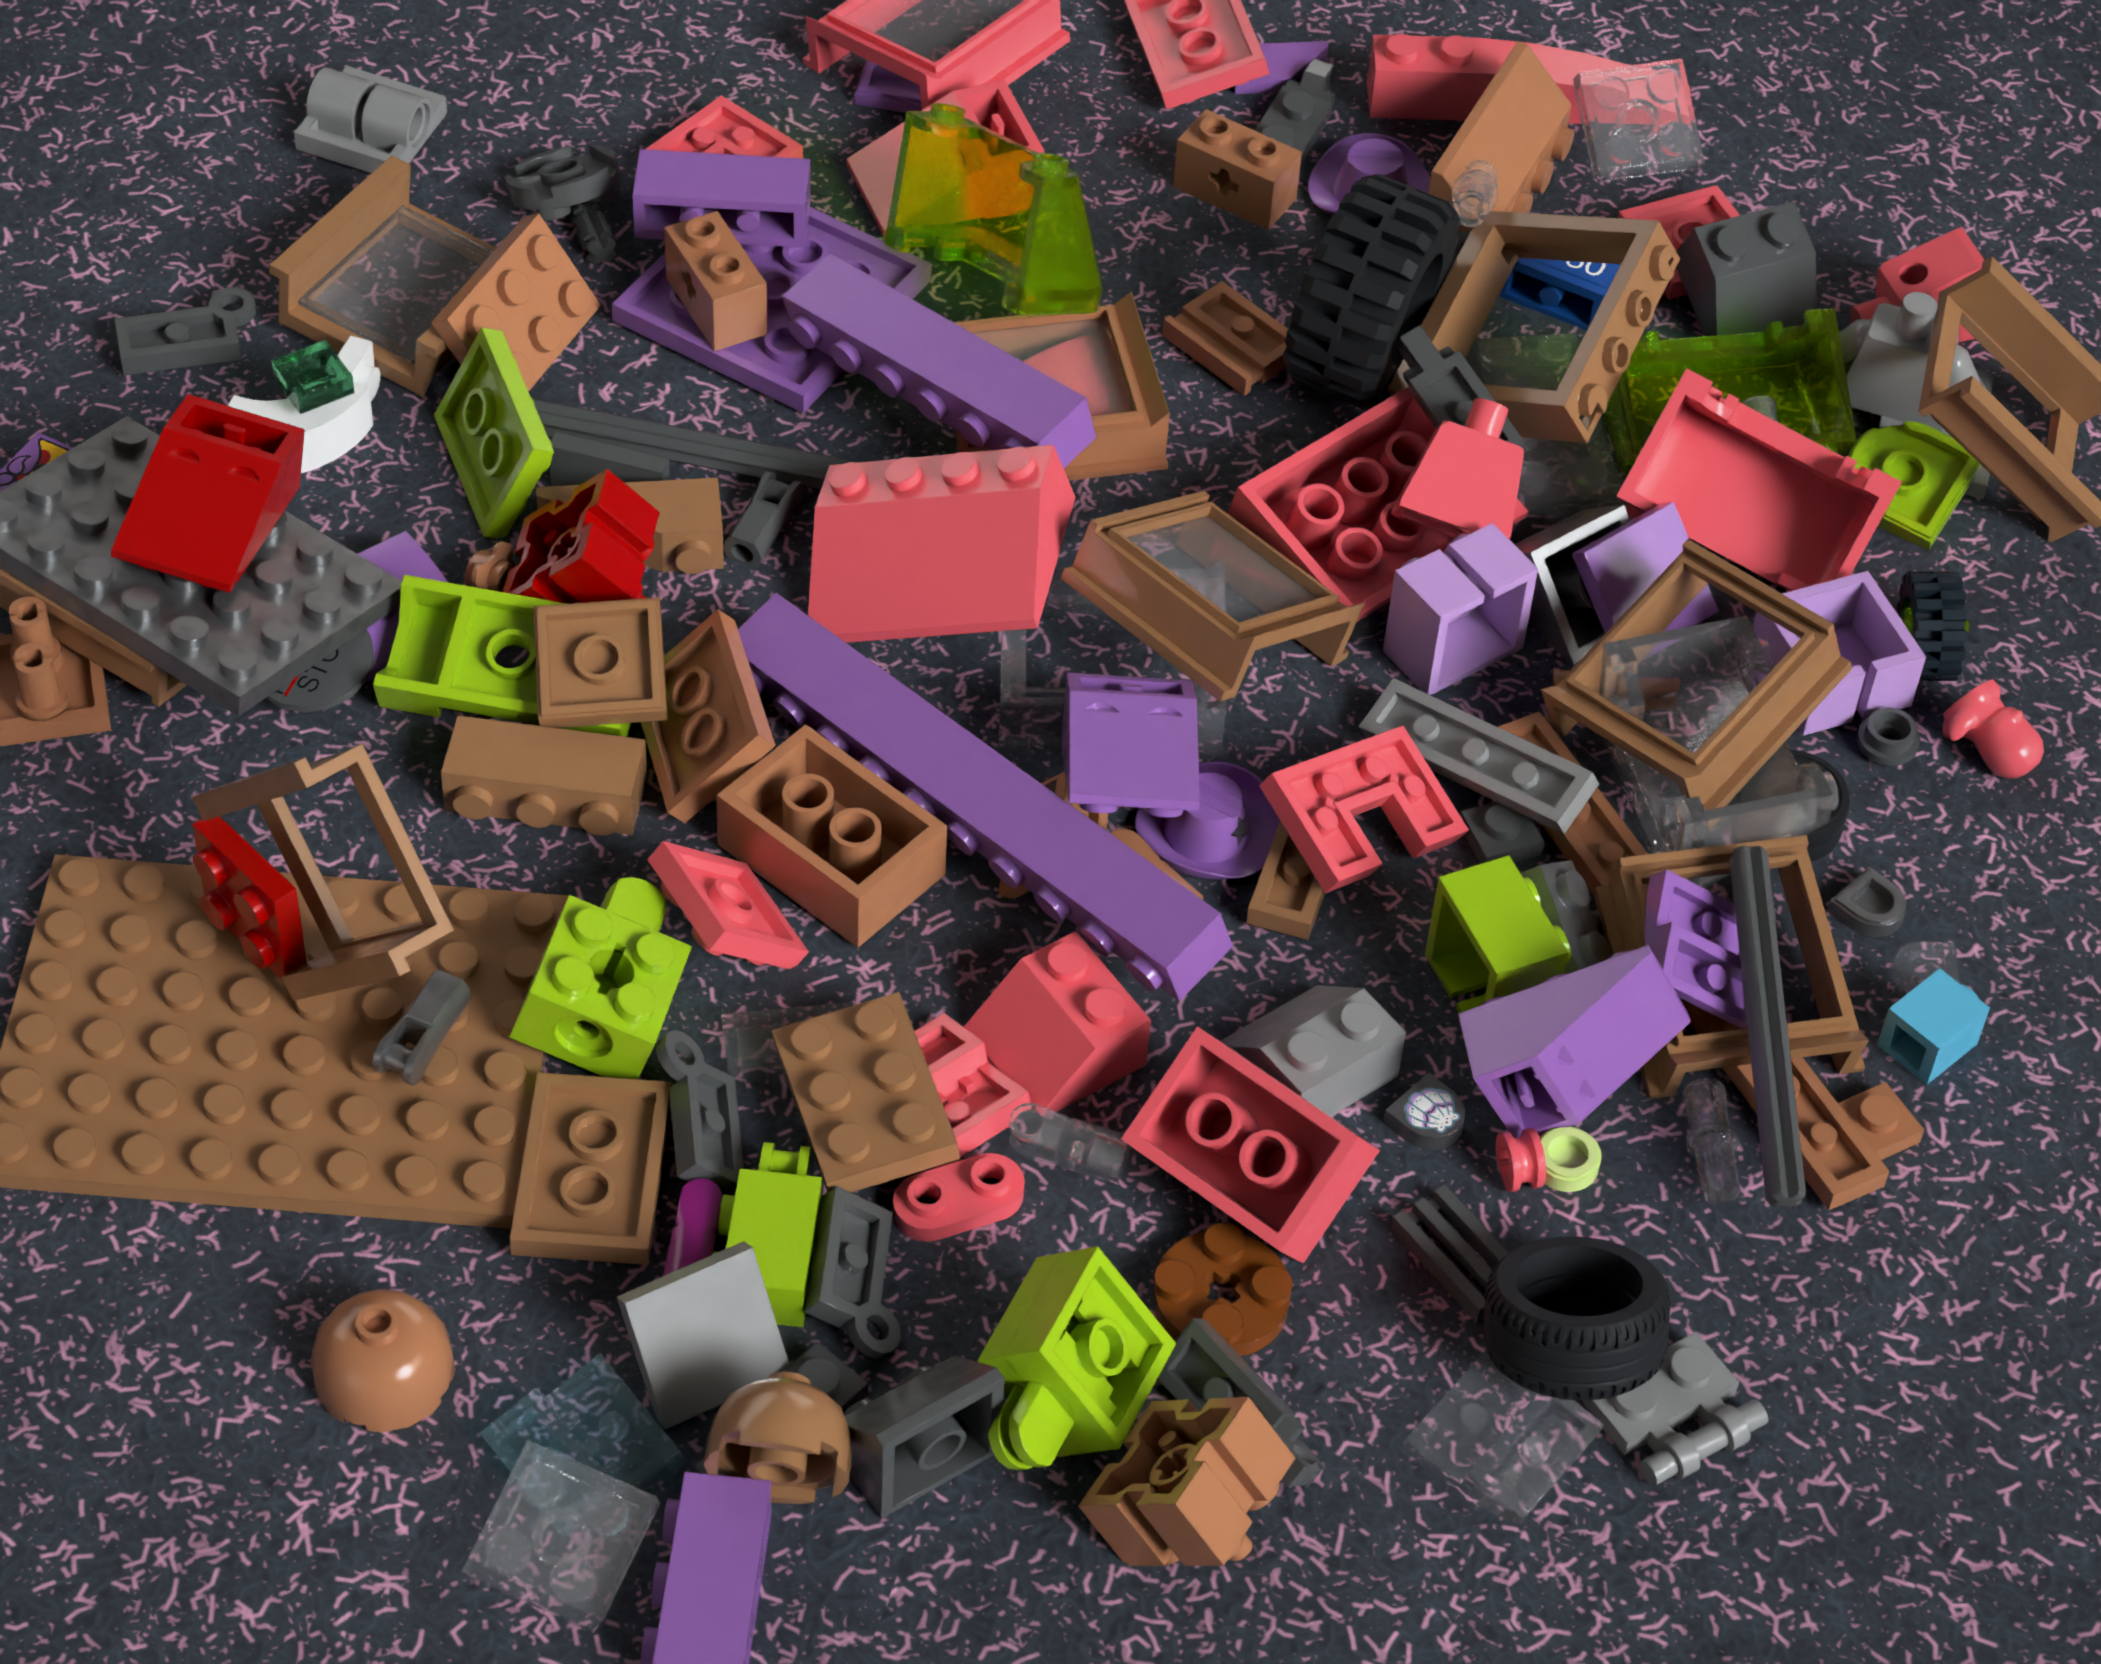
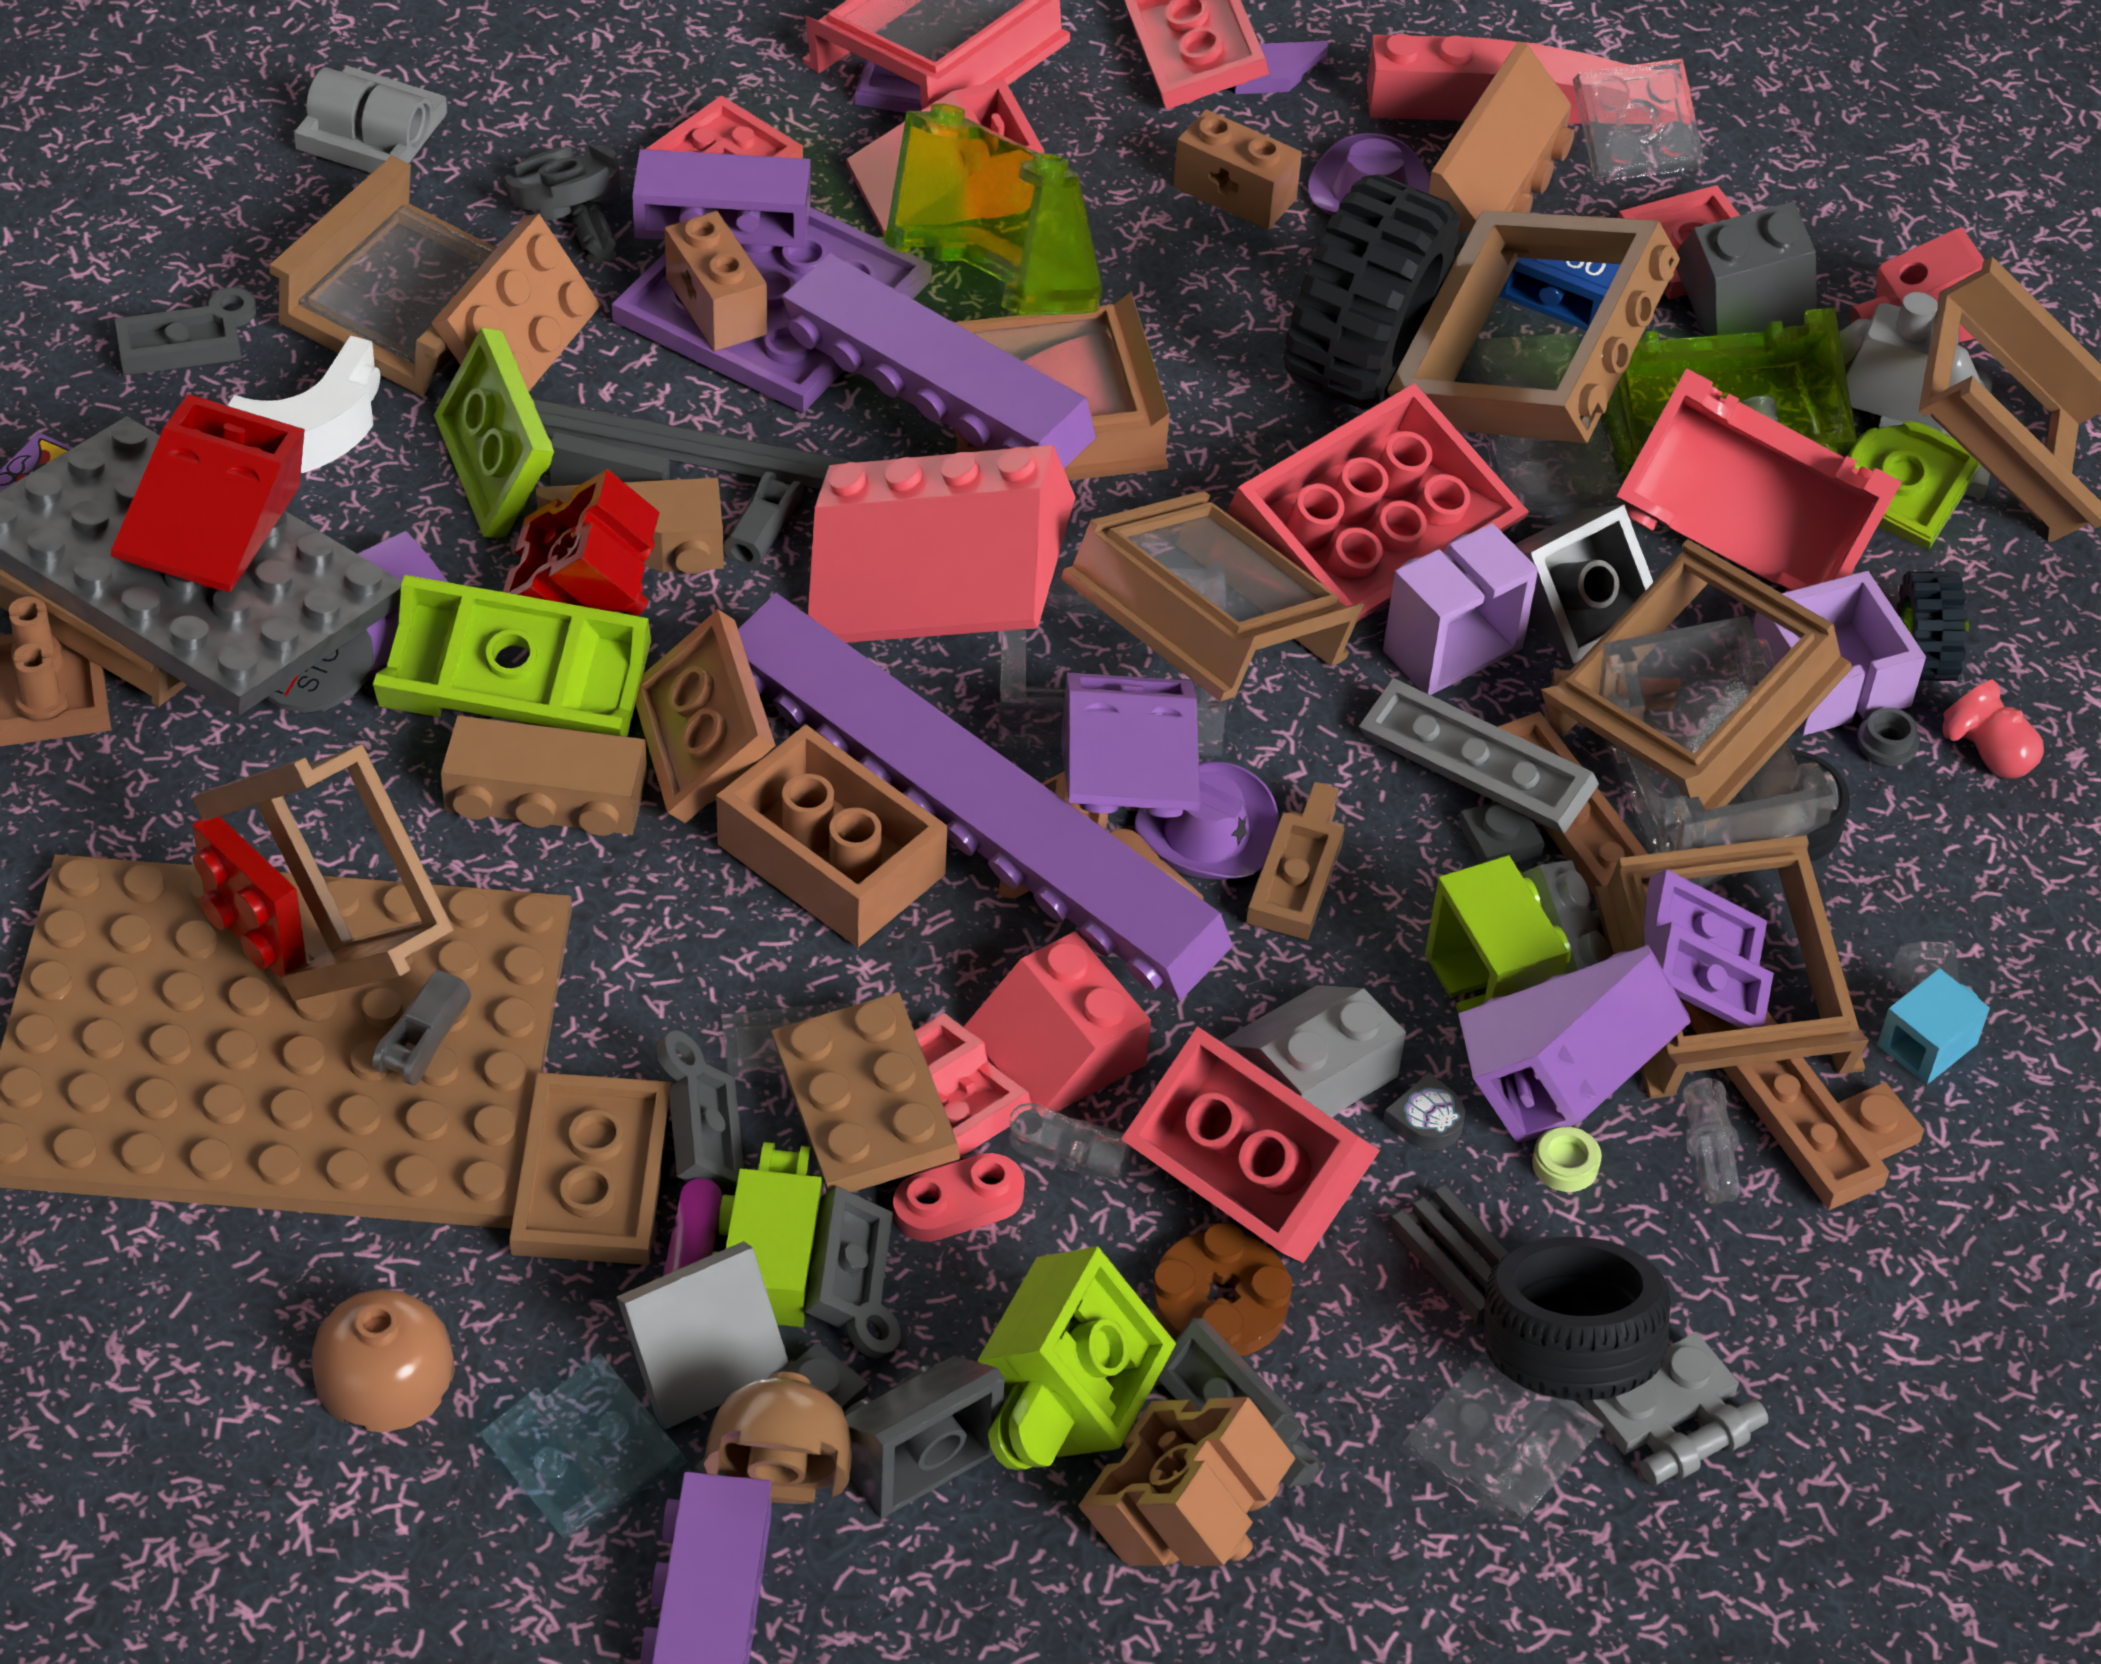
(313, 376): clear green plate -> none
(490, 568): nougat plate -> none
(561, 1537): clear plate -> none
(600, 663): medium nougat tile -> none
(604, 982): lime brick -> none
(726, 906): coral plate -> none
(1229, 337): nougat plate -> none
(1301, 109): dark grey hinge -> none
(1325, 792): coral plate -> none
(1445, 383): dark grey hinge -> none
(1465, 476): coral torso -> none
(1475, 192): clear pin -> none
(1521, 1159): coral bush -> none
(1631, 559): medium lavender tile -> none
(1767, 1028): dark grey axle -> none
(1870, 905): flat silver tile -> none

